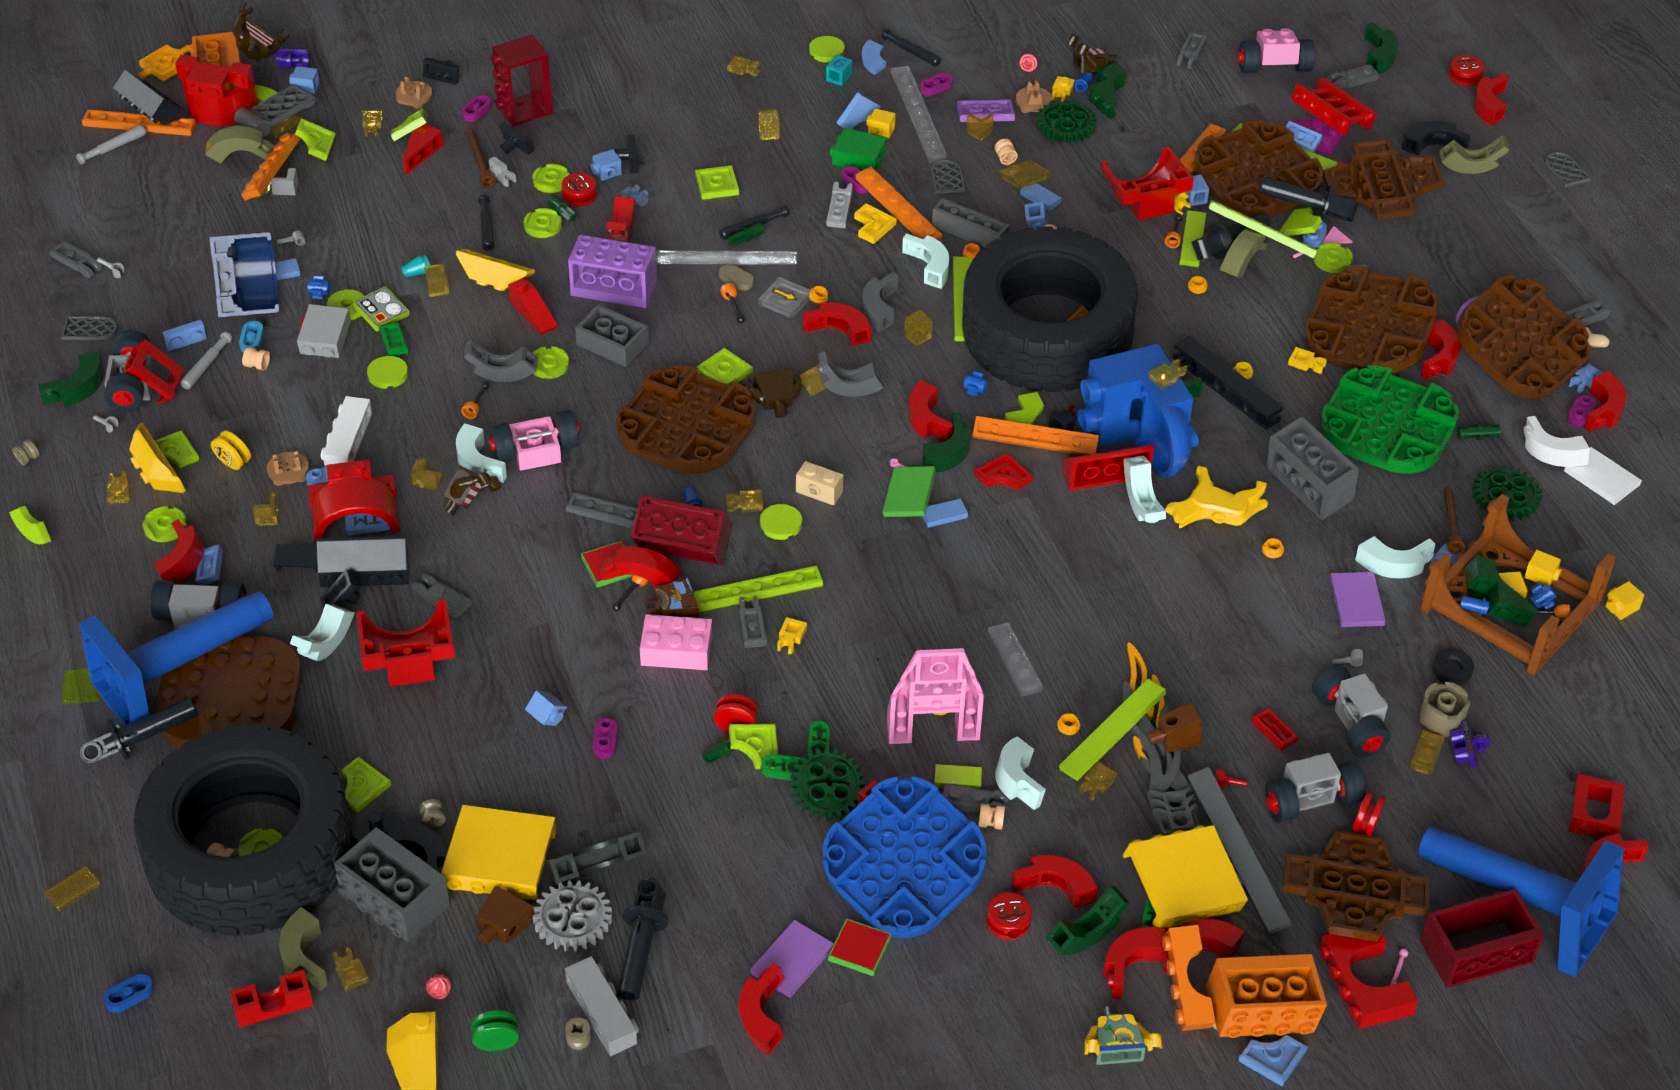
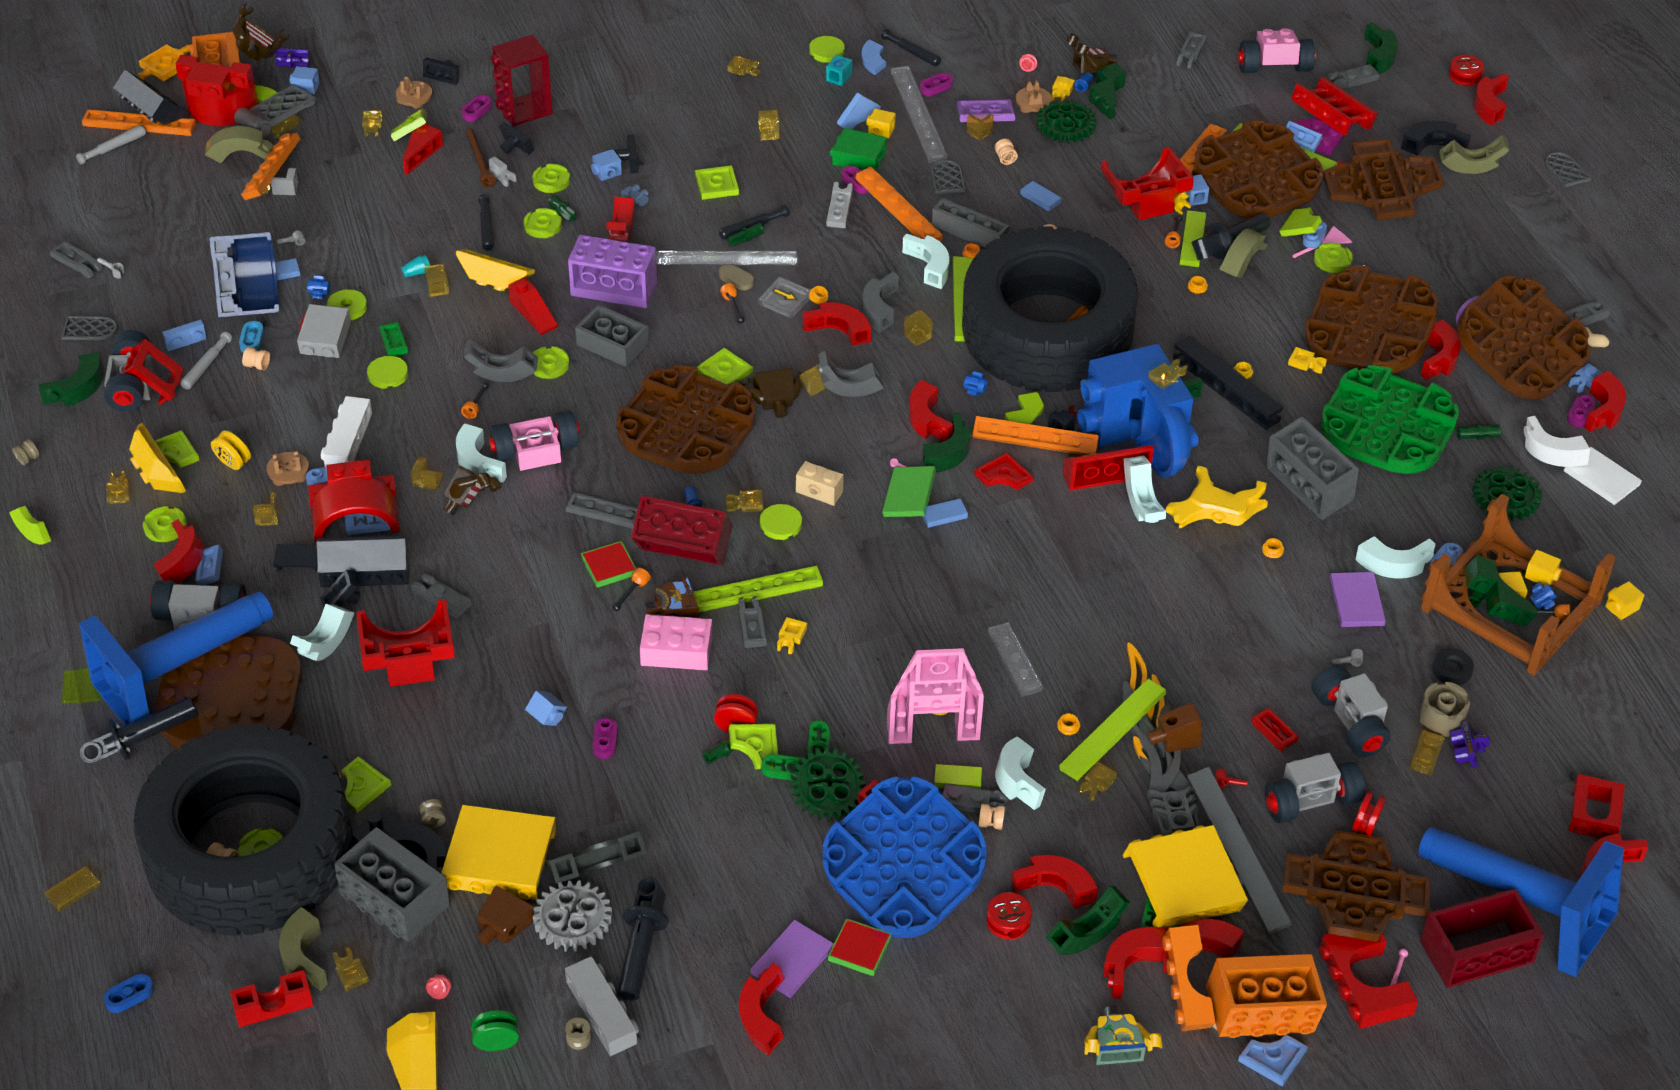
(108, 422): light grey hand -> none
(316, 137): lime tile -> none
(380, 308): tile -> none
(579, 189): red head -> none
(640, 562): red arch -> none
(876, 223): yellow plate -> none
(1025, 174): clear yellow tile -> none
(1036, 215): medium blue brick -> none
(1262, 228): tile -> none
(1325, 203): black piece -> none
(1455, 543): reddish brown piece -> none
(1475, 605): blue pin -> none

